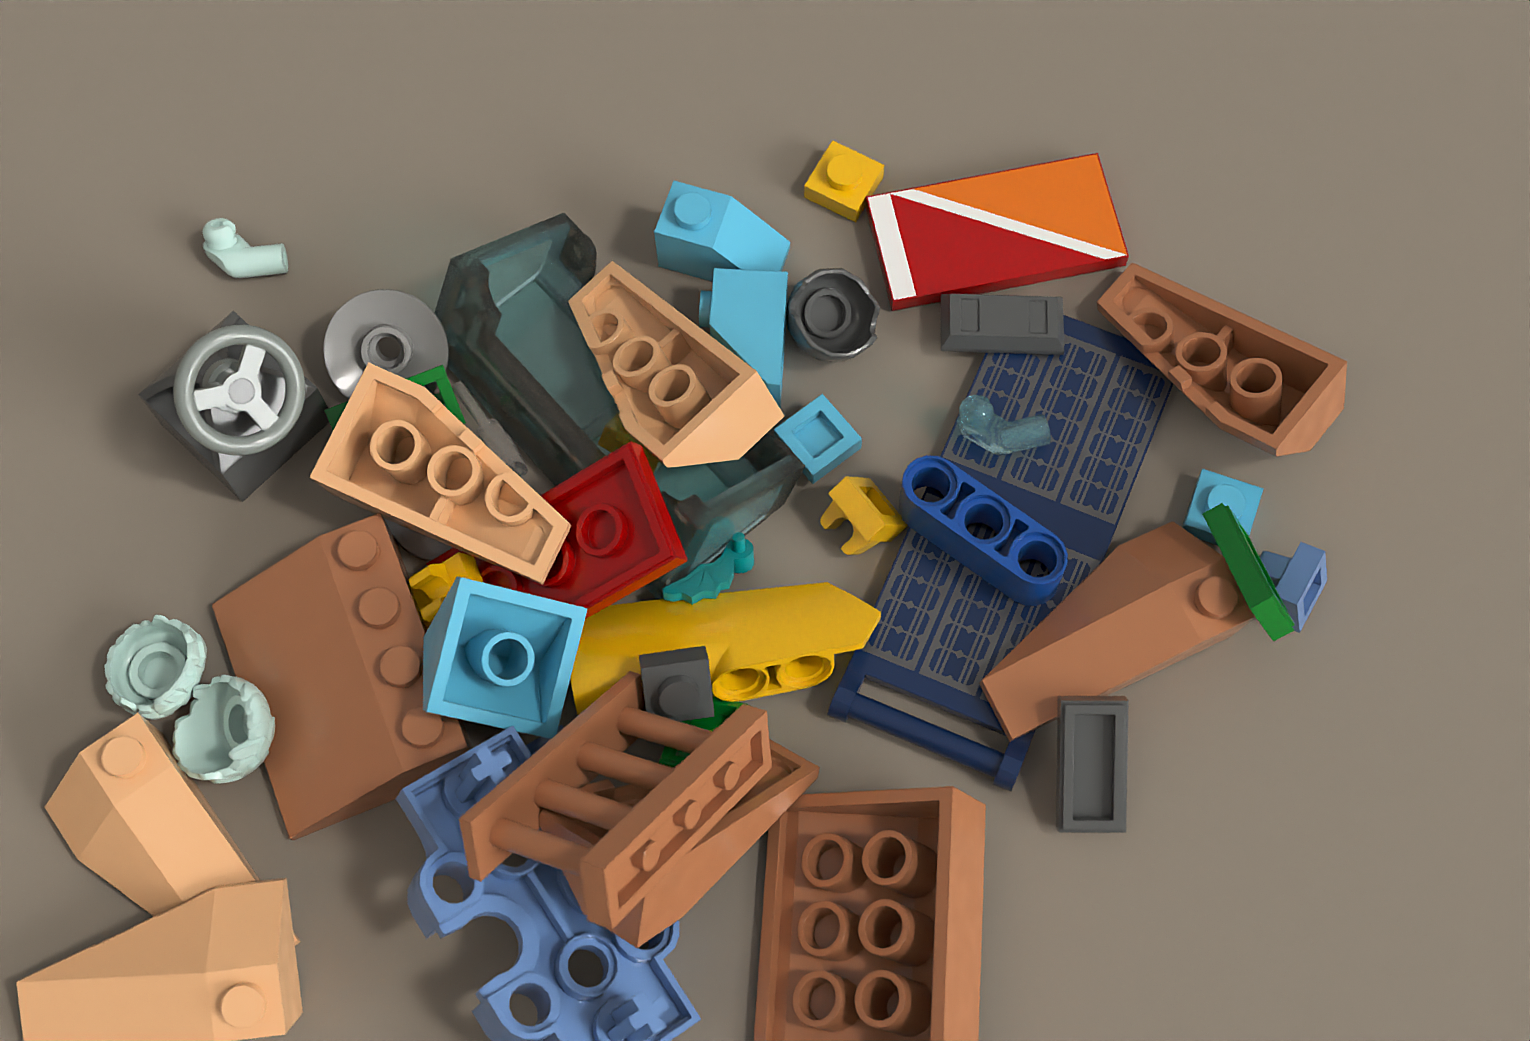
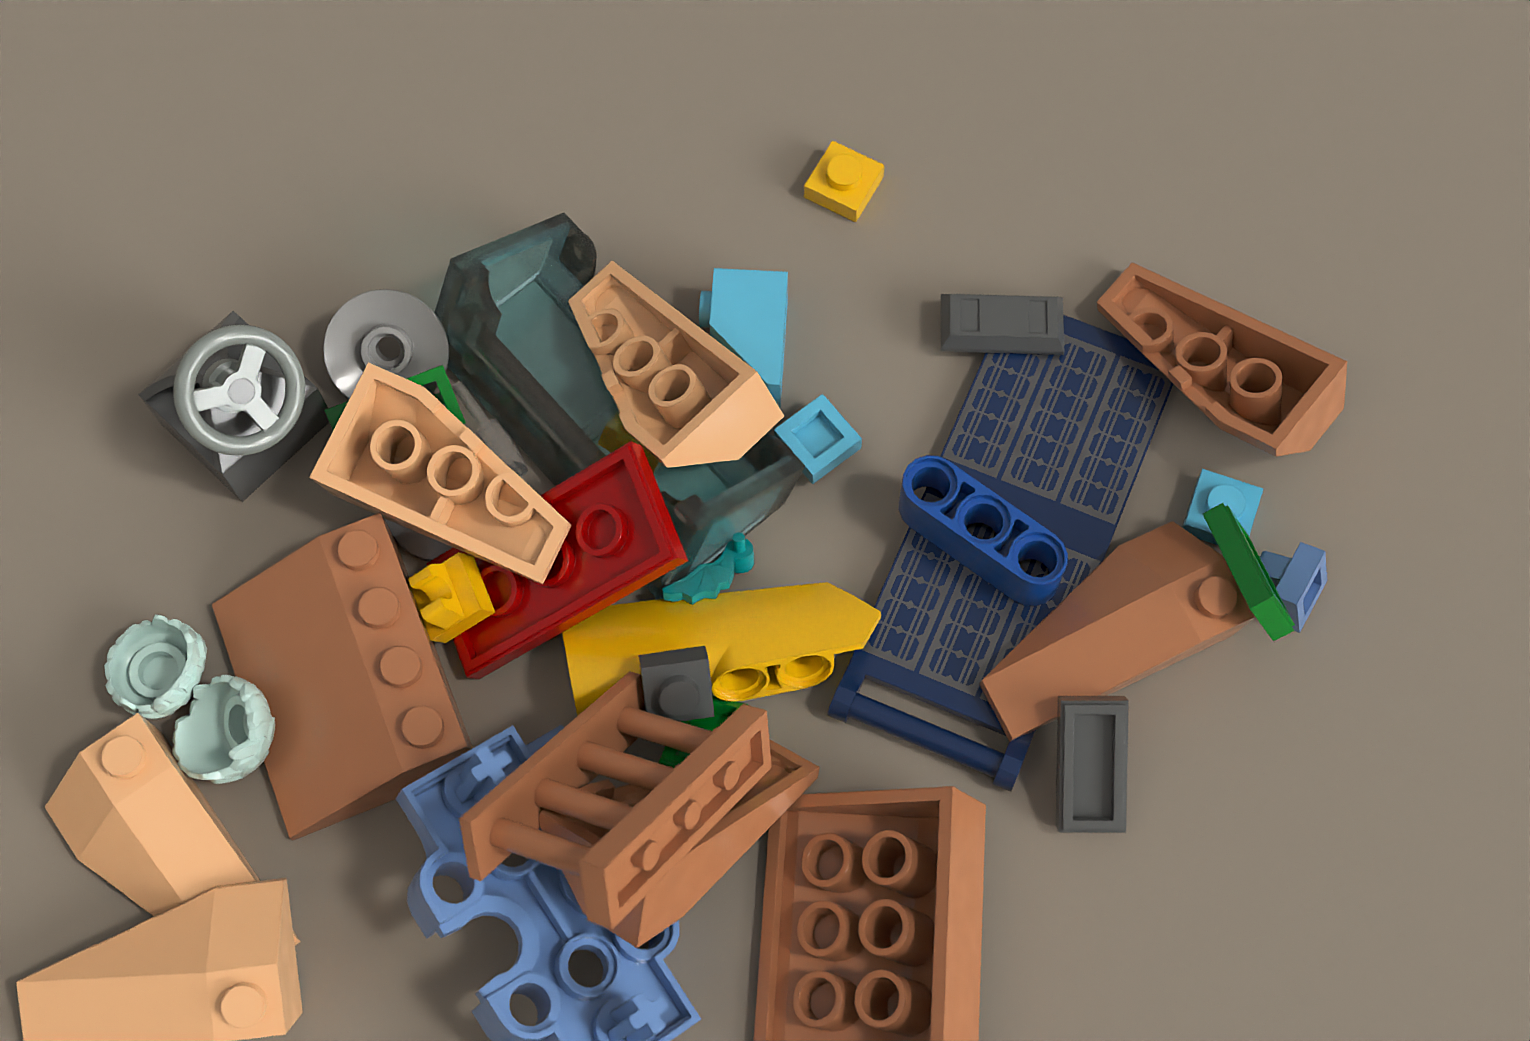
(237, 257): light aqua arm -> none
(500, 657): medium azure slope -> none
(714, 231): medium azure slope -> none
(832, 315): dark grey hair -> none
(868, 511): yellow tile -> none
(996, 231): tile -> none
(996, 434): clear light blue arm -> none

